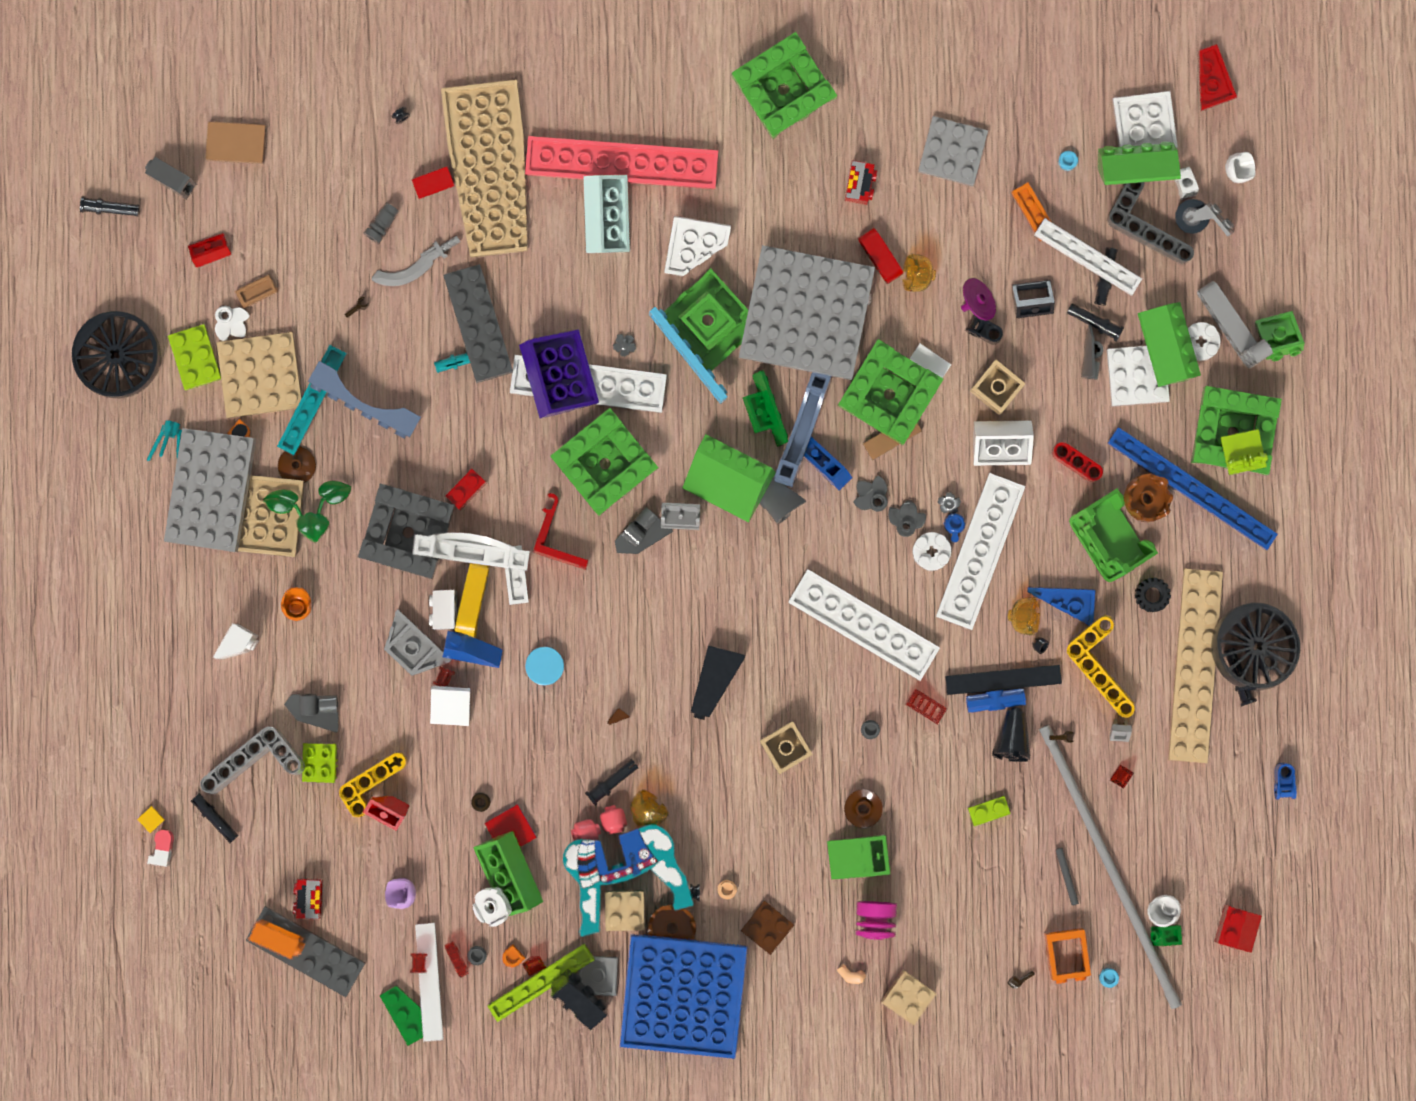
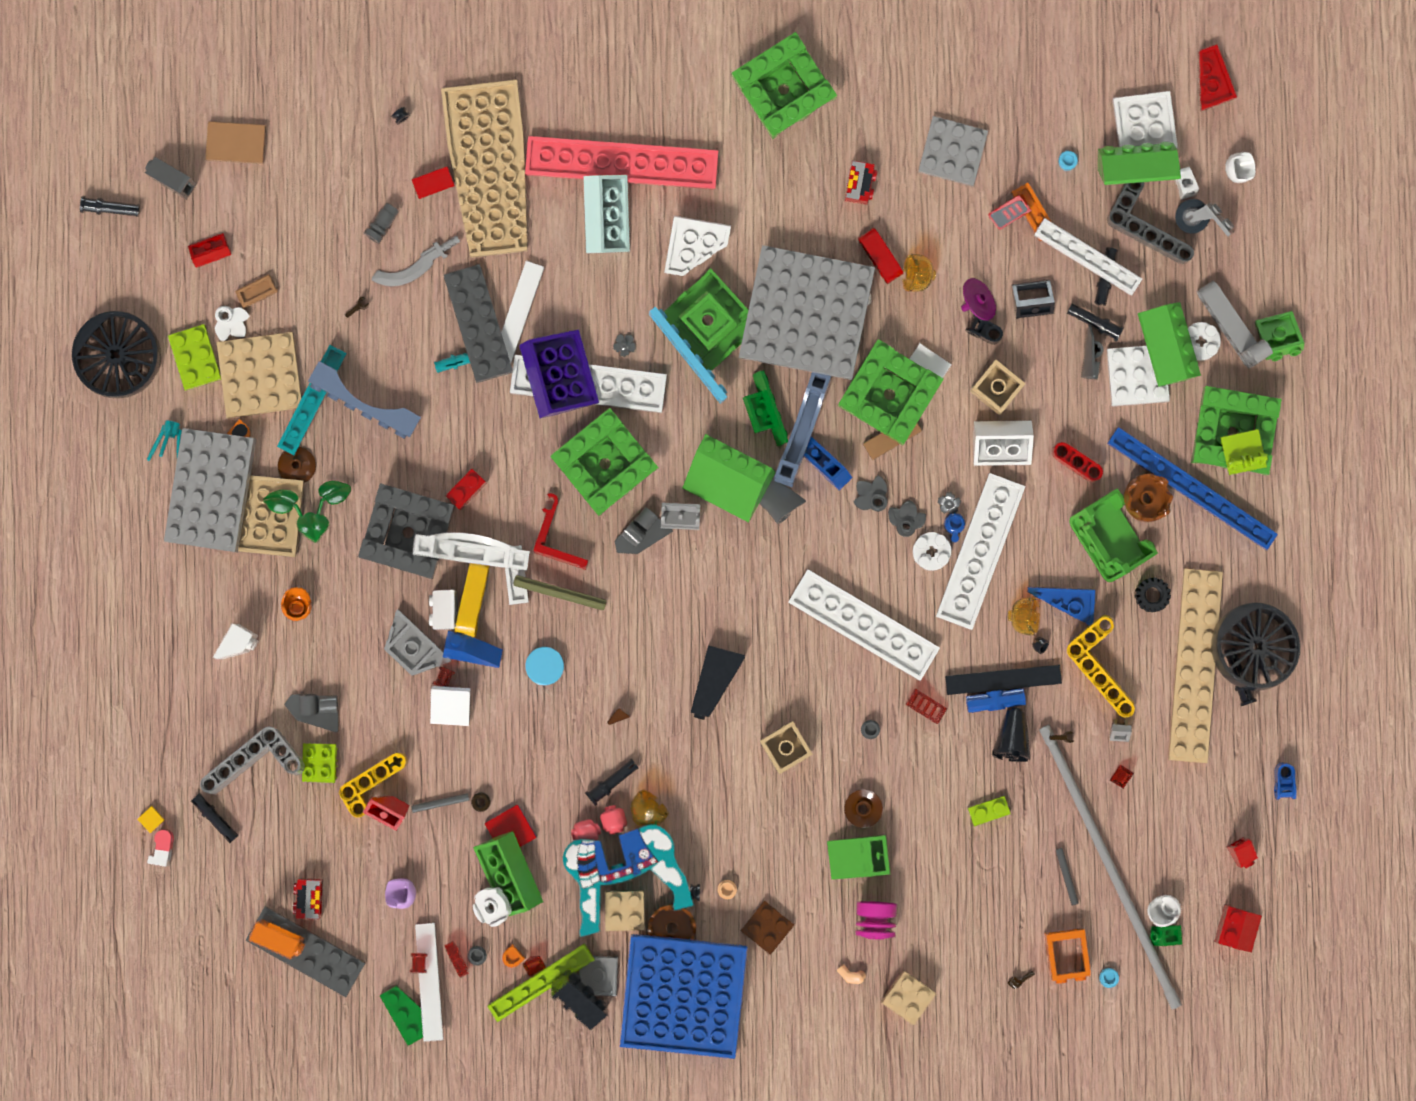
(440, 803): none -> dark grey bar
(521, 306): none -> white tile
(559, 592): none -> olive axle
(1010, 212): none -> slope
(1243, 852): none -> red slope

